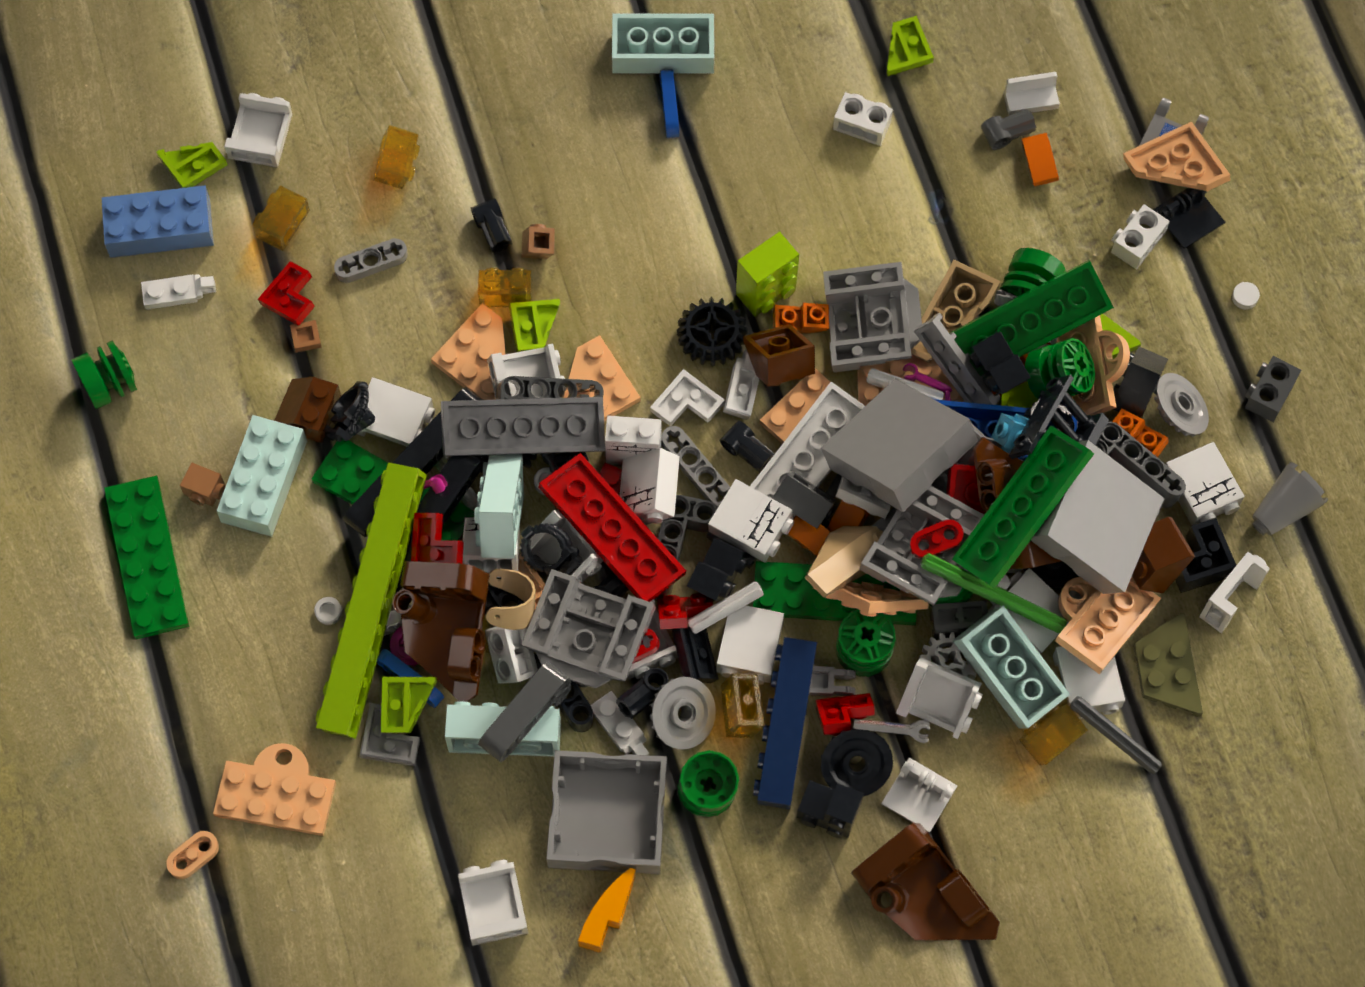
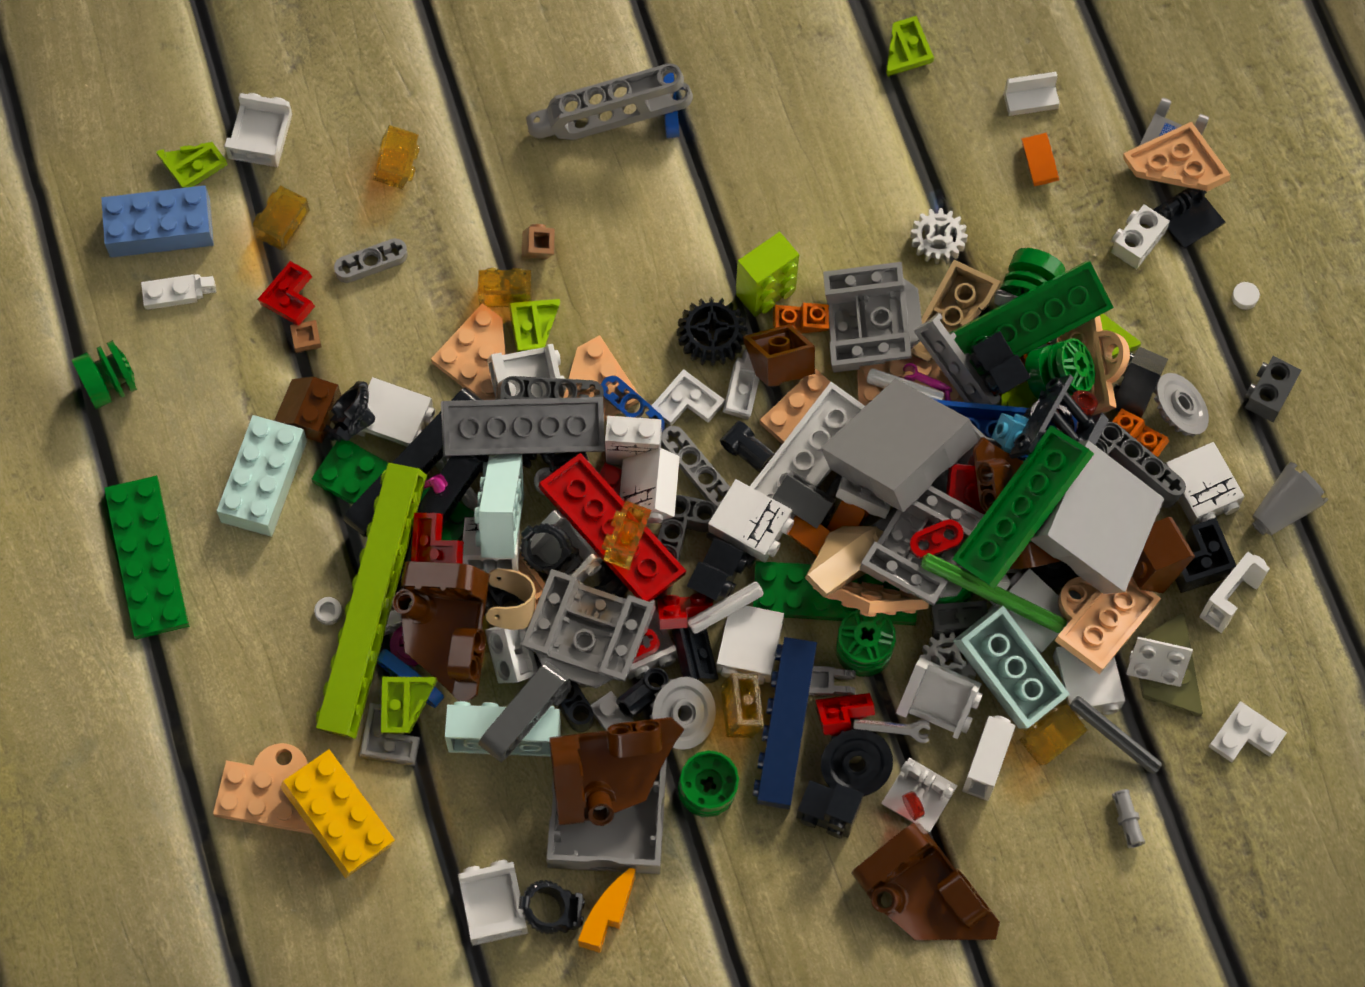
(191, 853): light nougat plate -> none
(202, 485): medium nougat brick -> none
(337, 813): none -> yellow brick
(490, 220): black piece -> none
(570, 908): none -> black piece
(609, 768): none -> reddish brown panel
(623, 387): none -> blue beam
(627, 534): none -> clear yellow brick
(644, 89): none -> light grey piece
(663, 43): light aqua brick -> none
(860, 123): white brick -> none
(913, 805): none -> clear red tile
(942, 243): none -> white gear
(989, 757): none -> white brick
(1002, 131): dark grey piece -> none
(1086, 401): none -> clear red tile
(1128, 818): none -> light grey pin
(1159, 661): none -> white hinge
(1246, 726): none -> white plate

